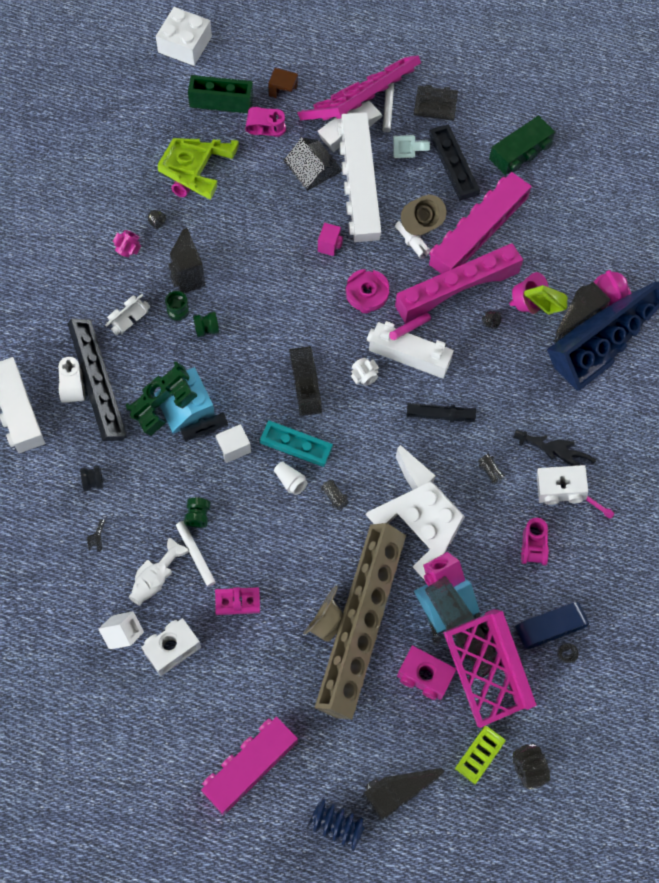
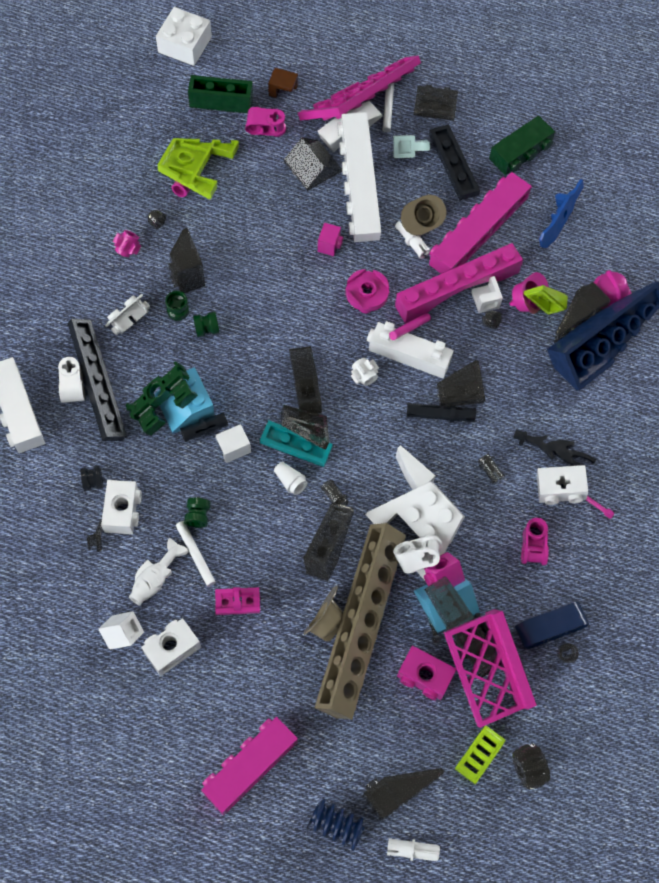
(116, 494): none -> white brick
(306, 424): none -> clear smoke wing
(328, 542): none -> clear smoke slope
(413, 849): none -> white axle
(417, 555): none -> white piece
(462, 387): none -> clear smoke wing
(487, 296): none -> white panel
(565, 206): none -> blue piece

